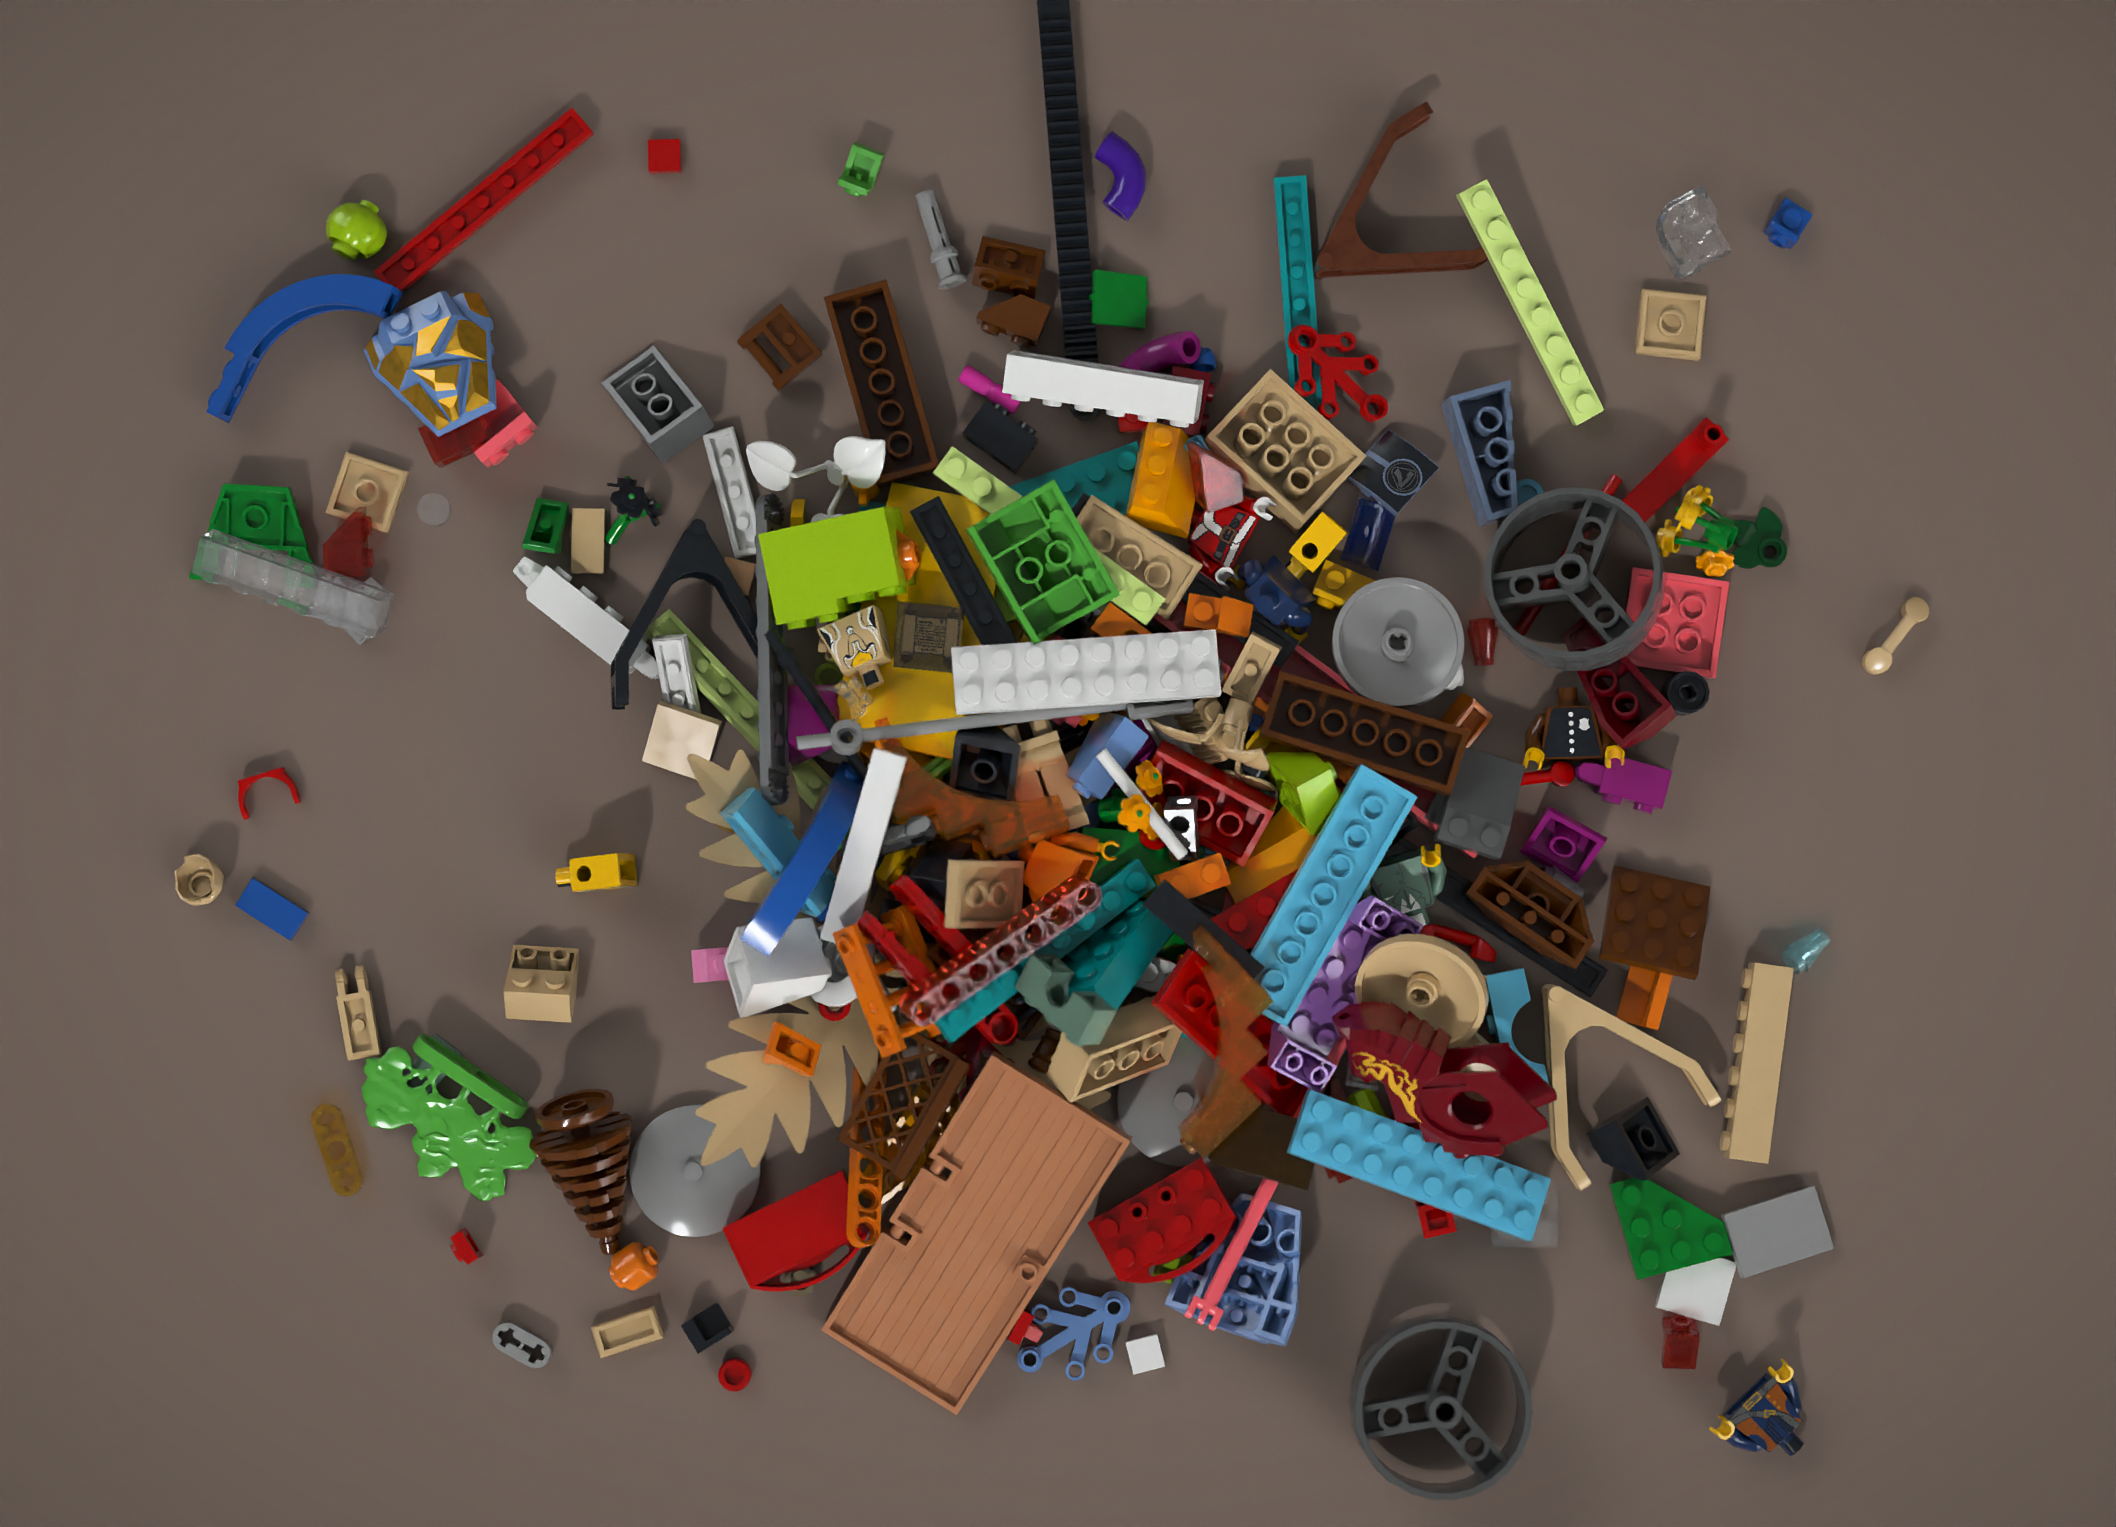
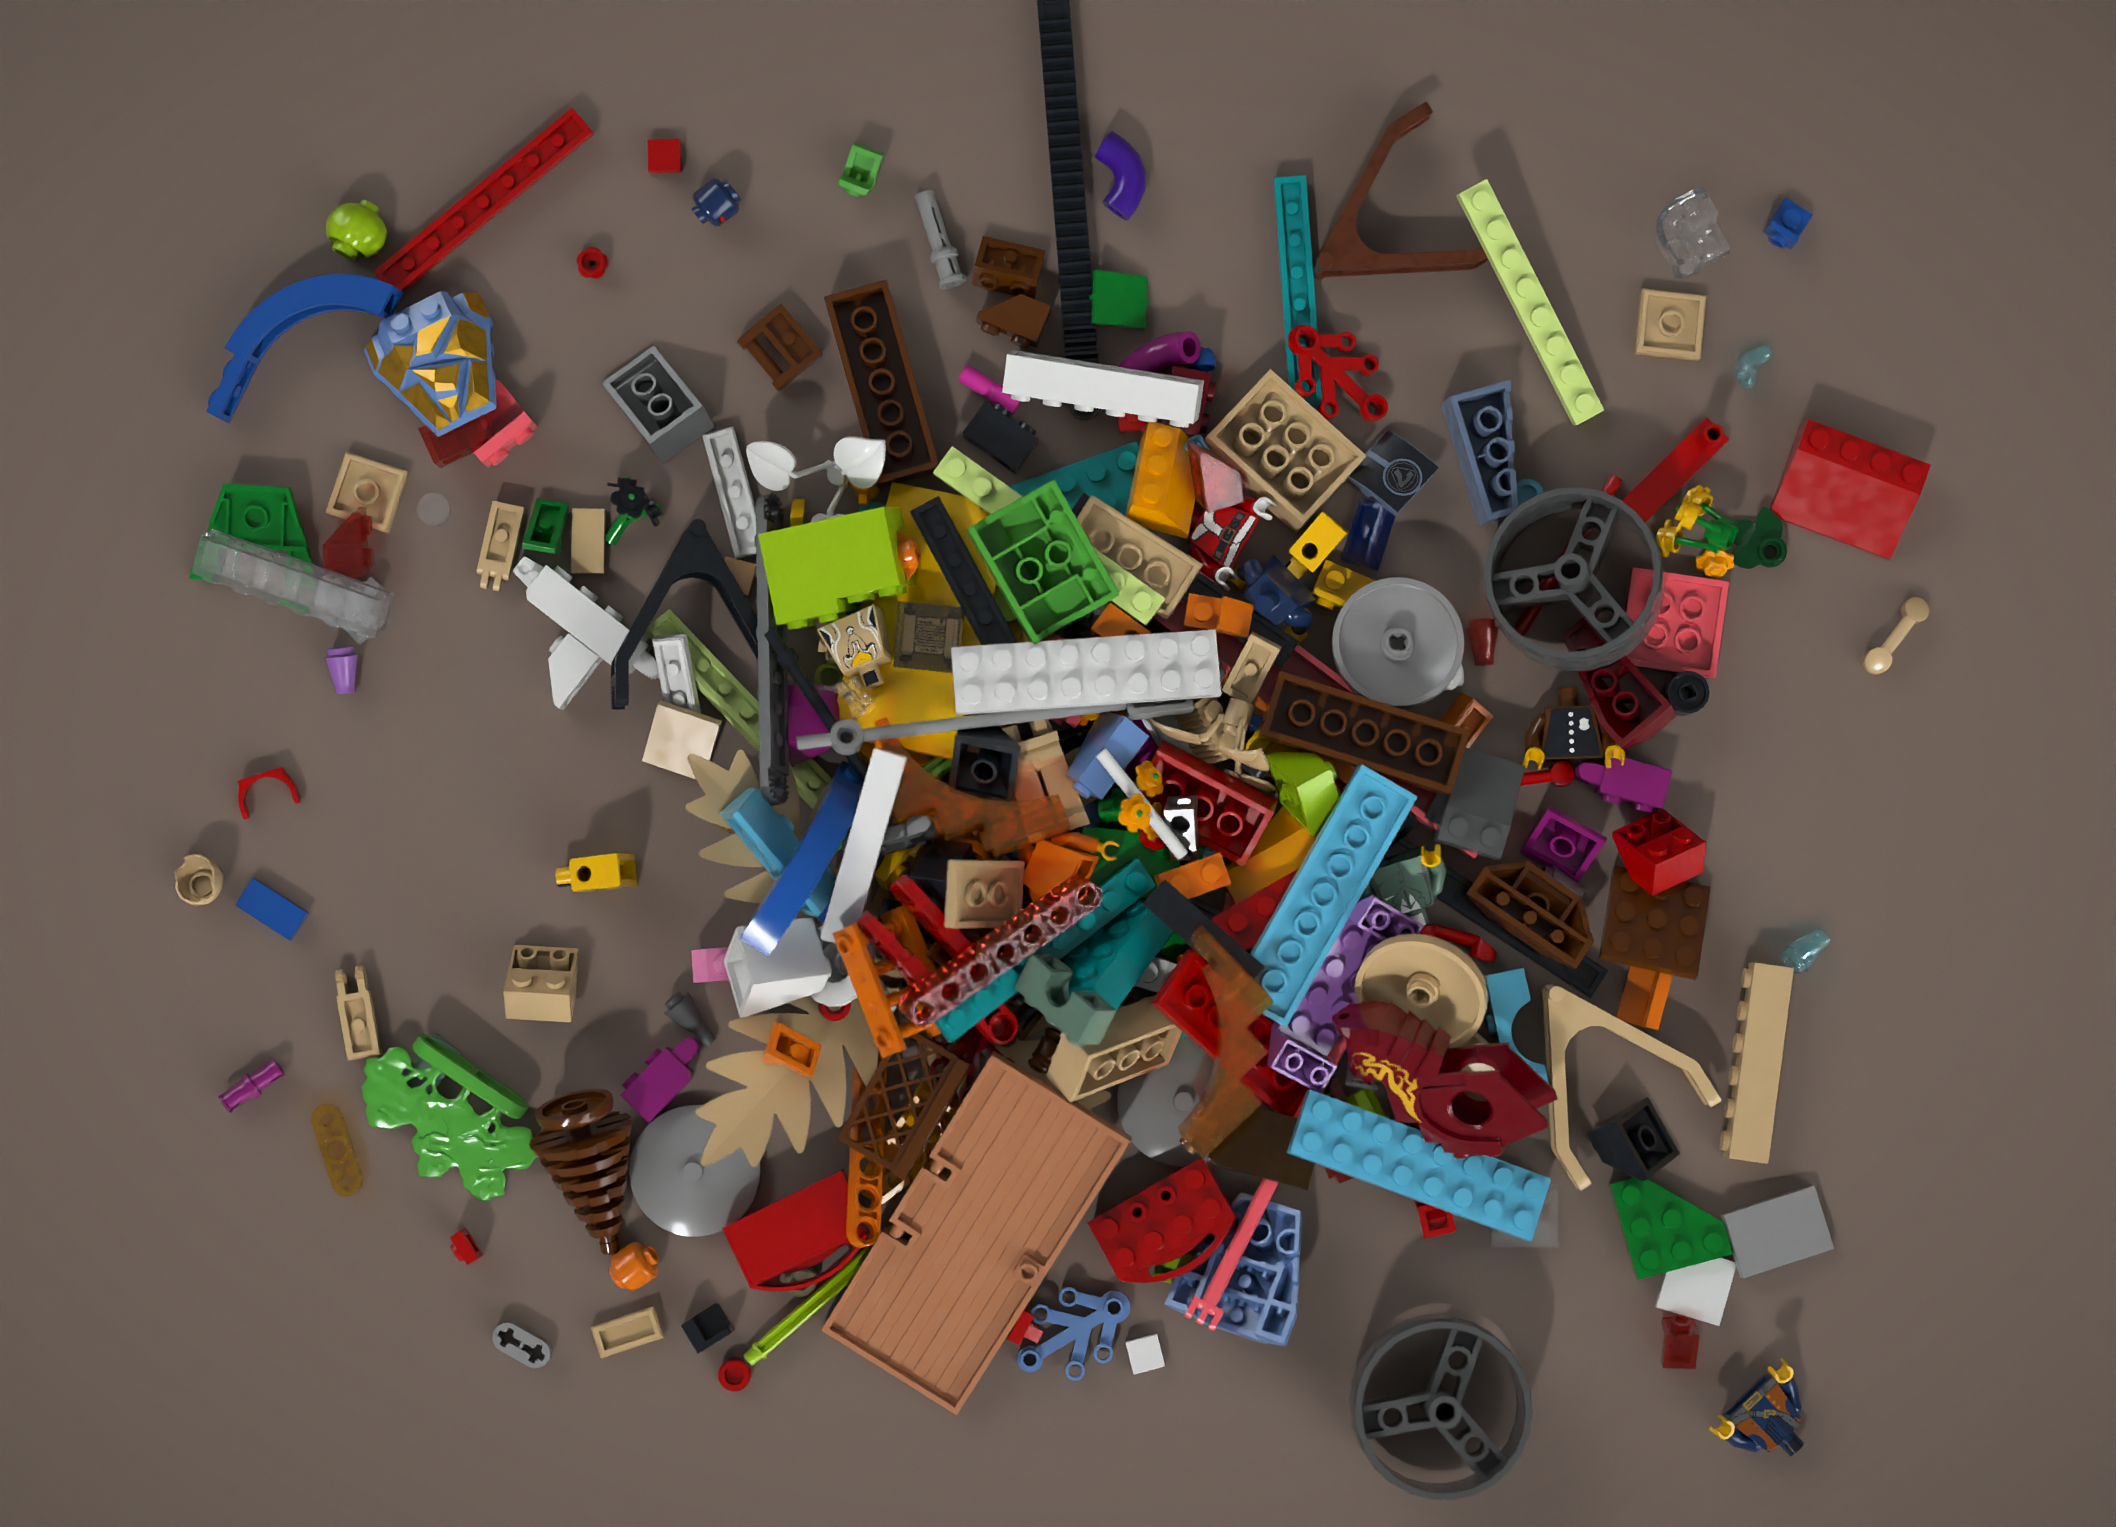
(251, 1085): none -> magenta pin
(342, 667): none -> medium lavender cone
(500, 543): none -> tan hinge
(570, 668): none -> white slope
(588, 255): none -> red plate
(662, 1079): none -> magenta hinge
(684, 1012): none -> dark grey cone
(715, 202): none -> dark blue head
(807, 1308): none -> lime piece
(1660, 851): none -> red slope
(1748, 363): none -> clear light blue arm
(1848, 489): none -> red slope

